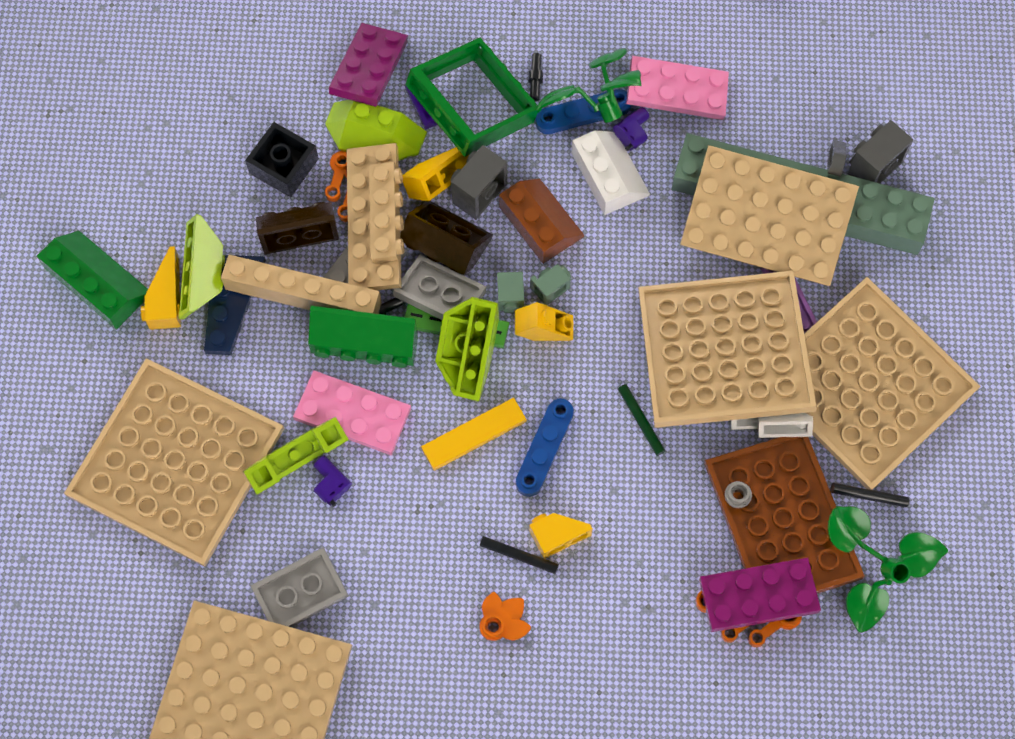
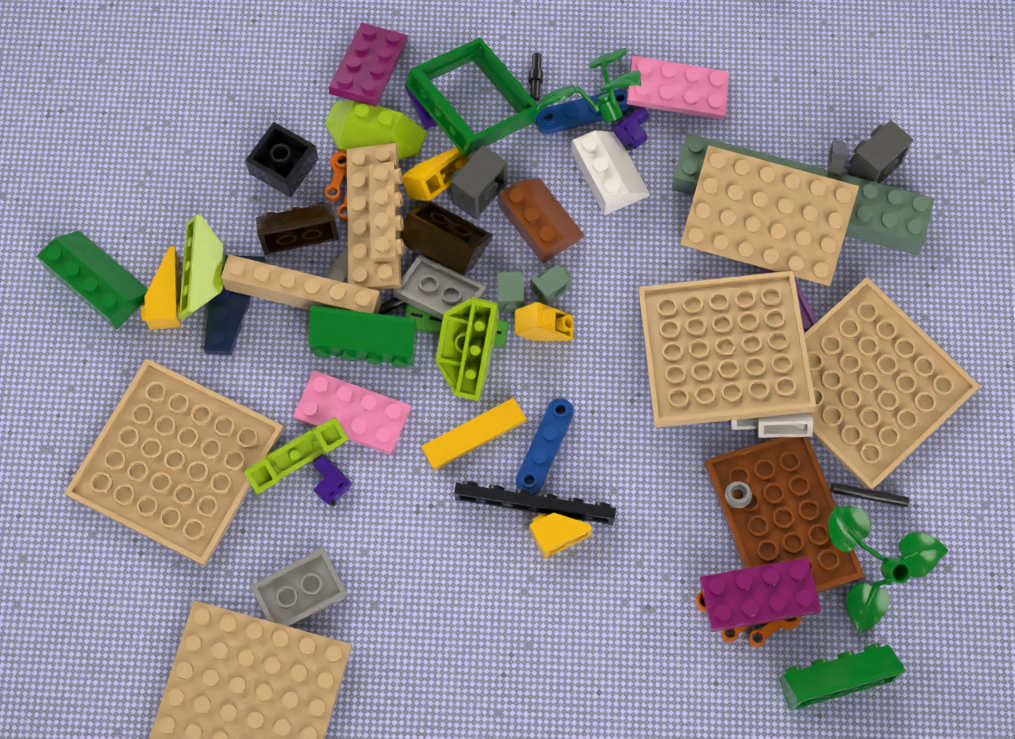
(506, 616): orange plate -> none
(519, 555): black bar -> none
(524, 501): none -> black plate
(641, 420): dark green bar -> none
(840, 676): none -> green slope

